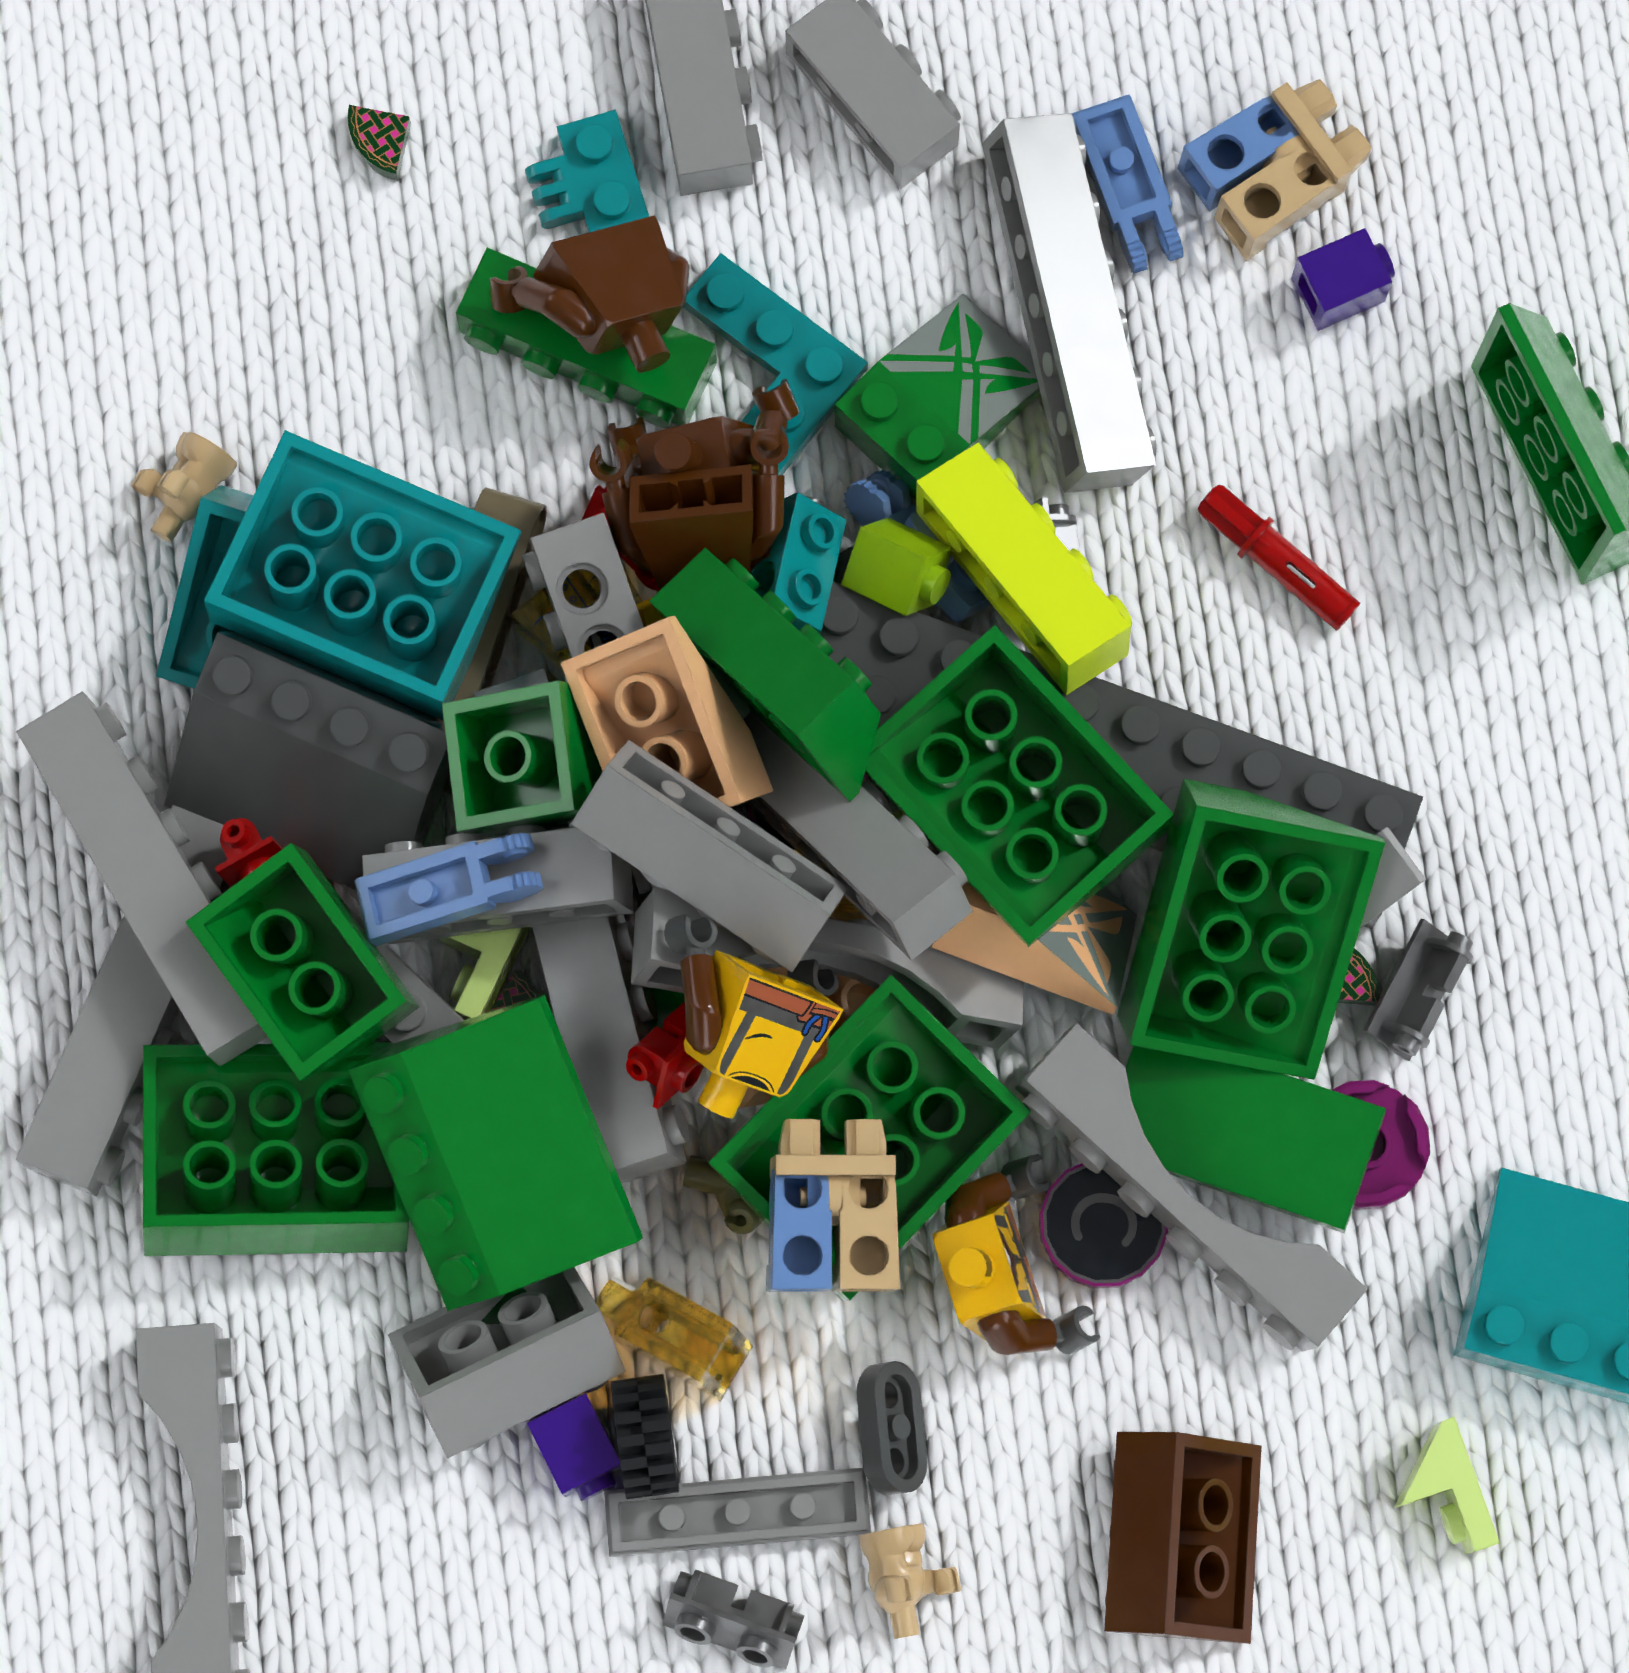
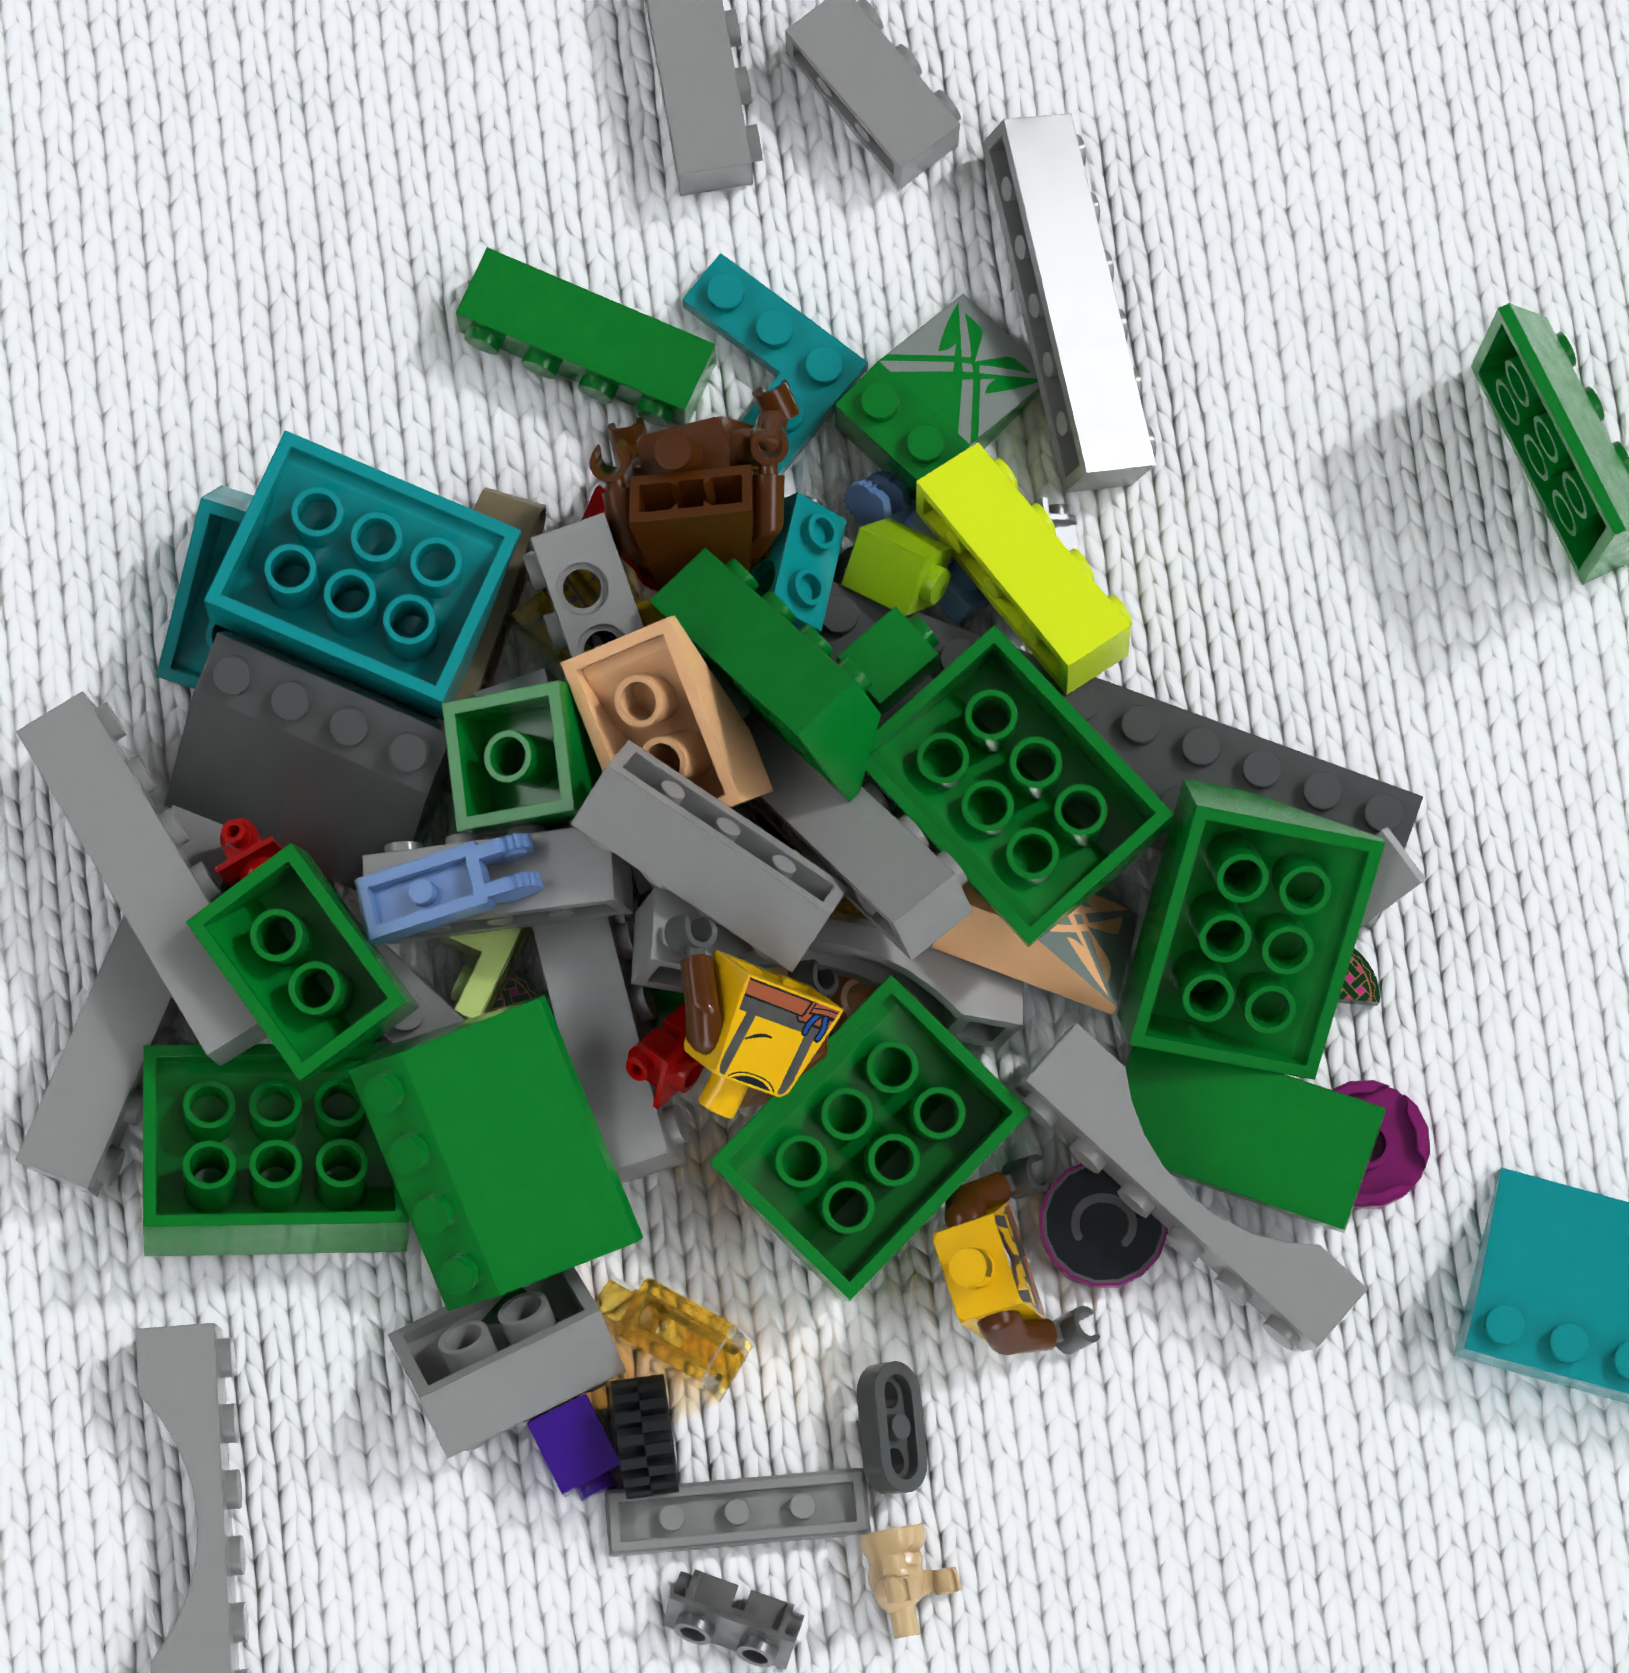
(196, 473): tan piece -> none
(379, 138): dark green tile -> none
(591, 178): teal hinge -> none
(605, 290): reddish brown torso -> none
(737, 1214): olive arm -> none
(826, 1191): tan hips -> none
(894, 657): none -> green brick
(1127, 178): medium blue hinge -> none
(1183, 1537): reddish brown slope -> none
(1272, 164): tan hips -> none
(1274, 552): red axle -> none
(1343, 278): dark purple brick -> none
(1415, 989): flat silver hinge -> none
(1448, 1469): yellowish green slope -> none

